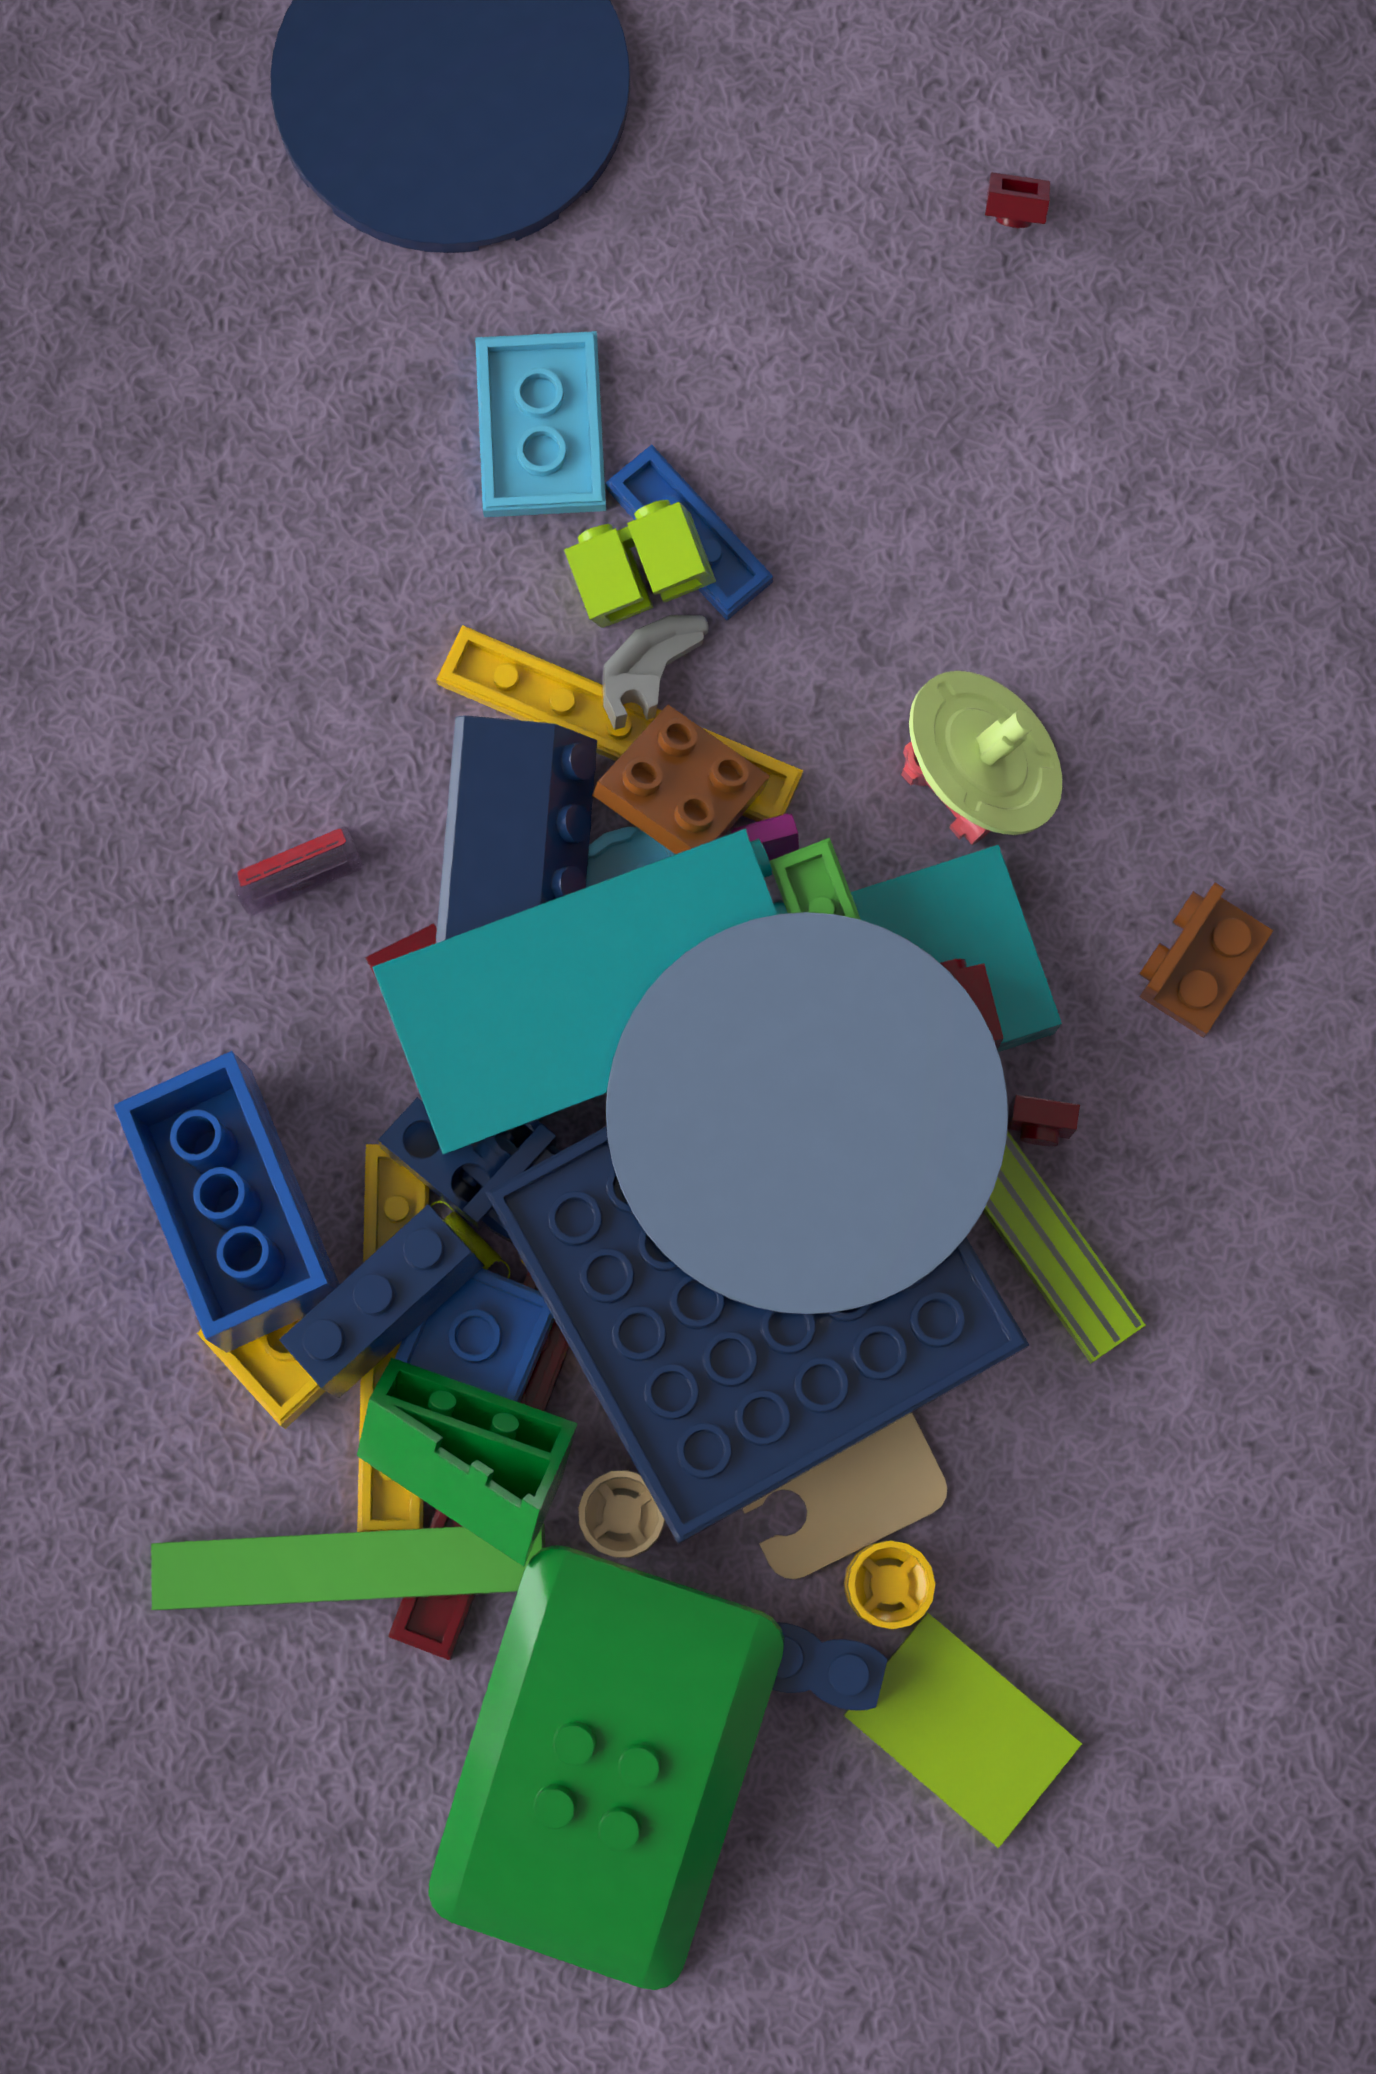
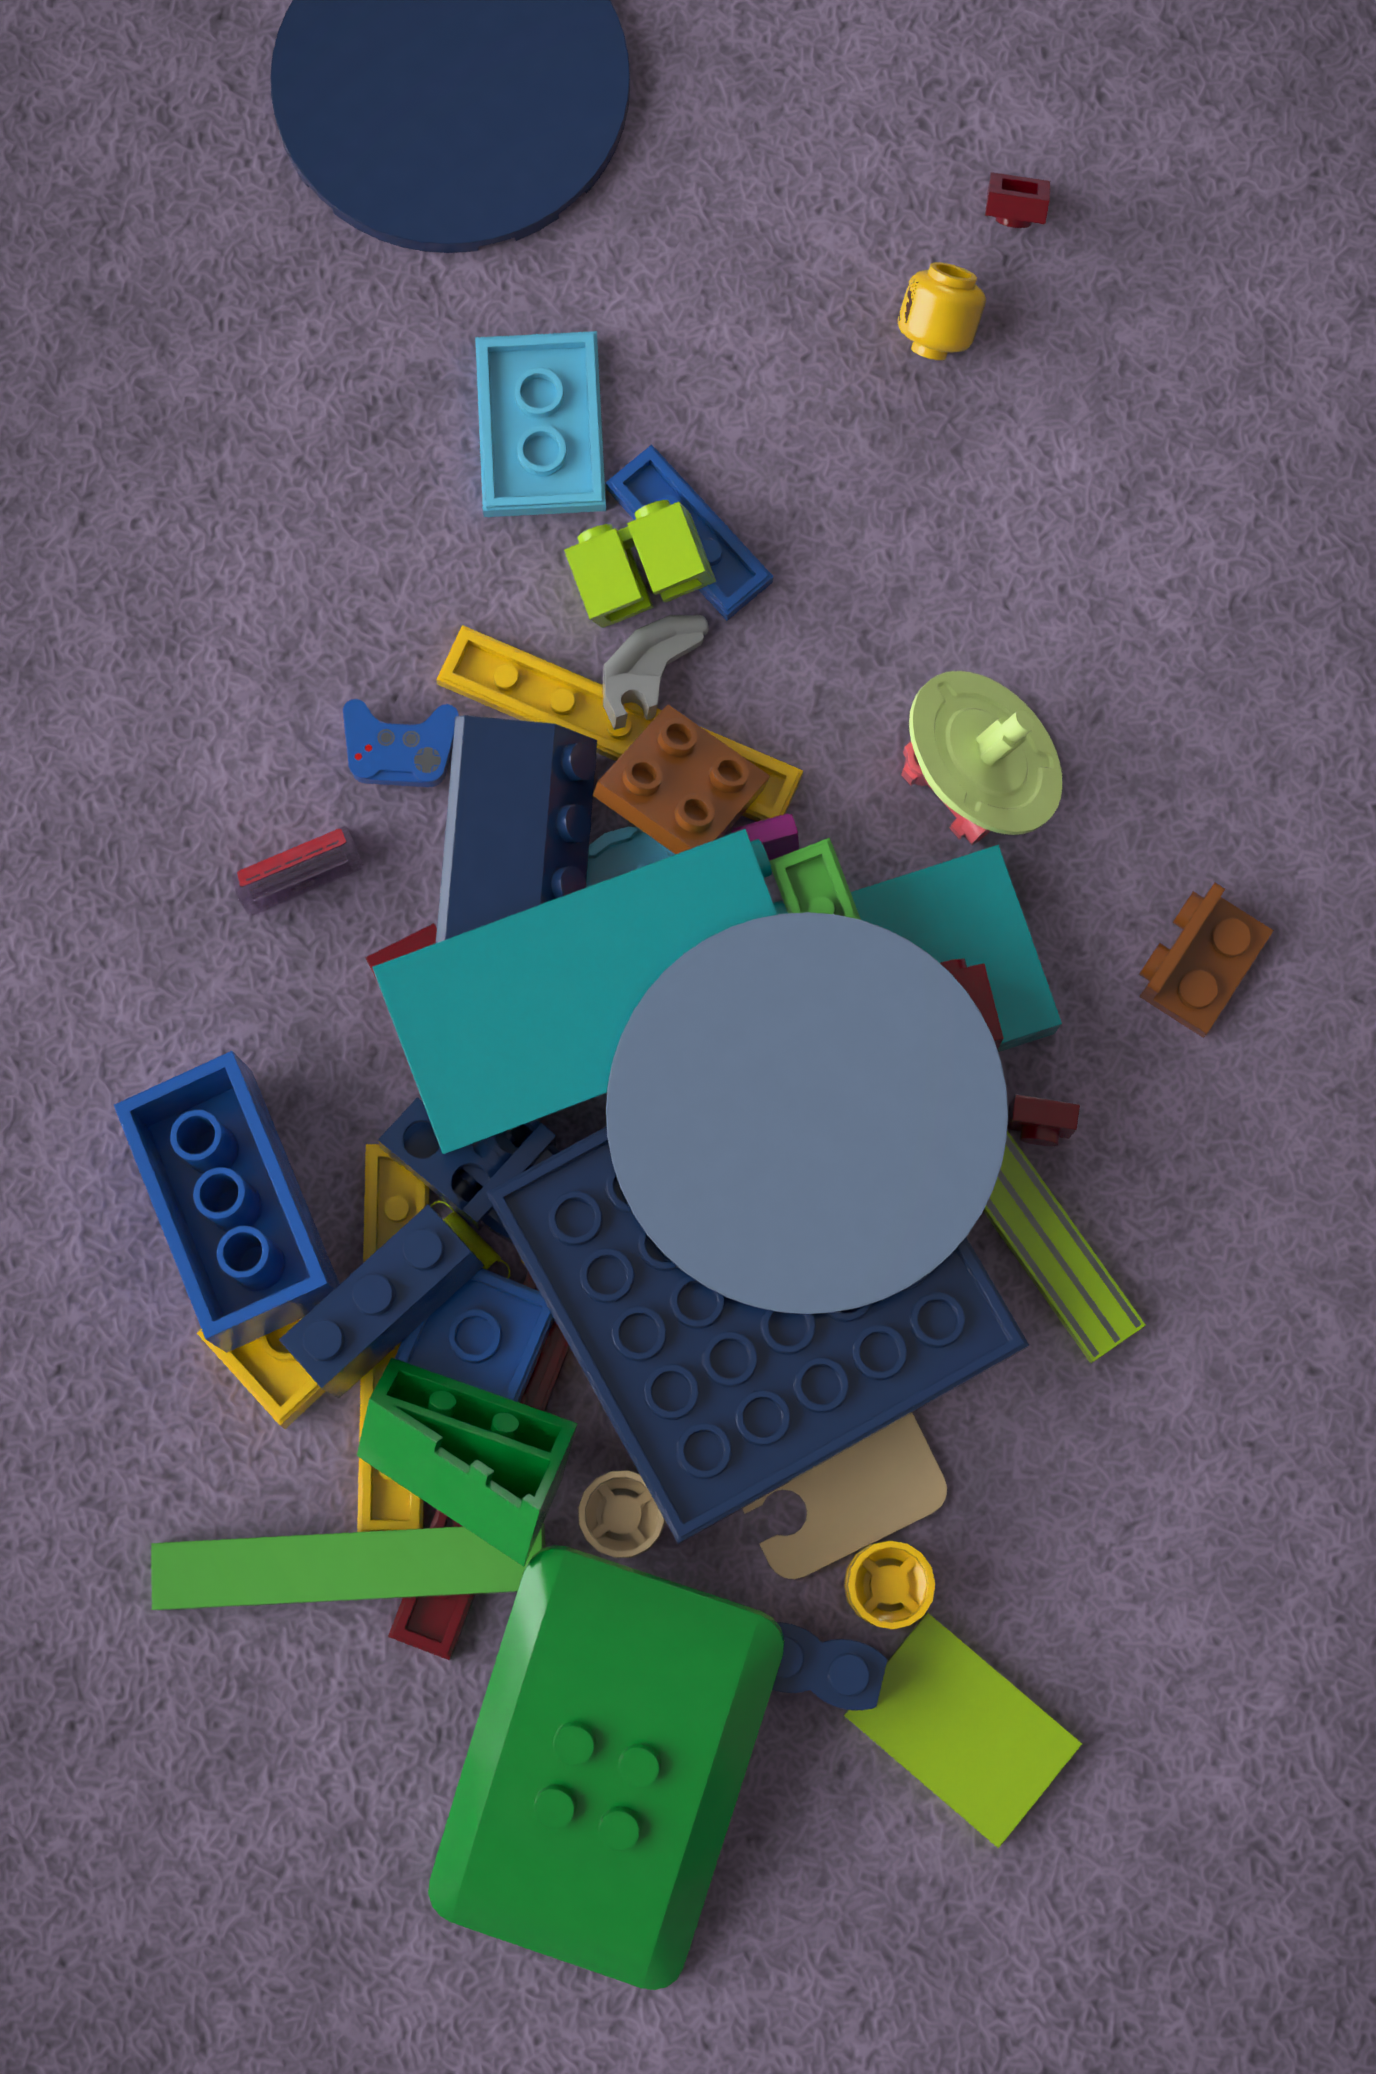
(398, 752): none -> blue piece
(941, 310): none -> yellow head

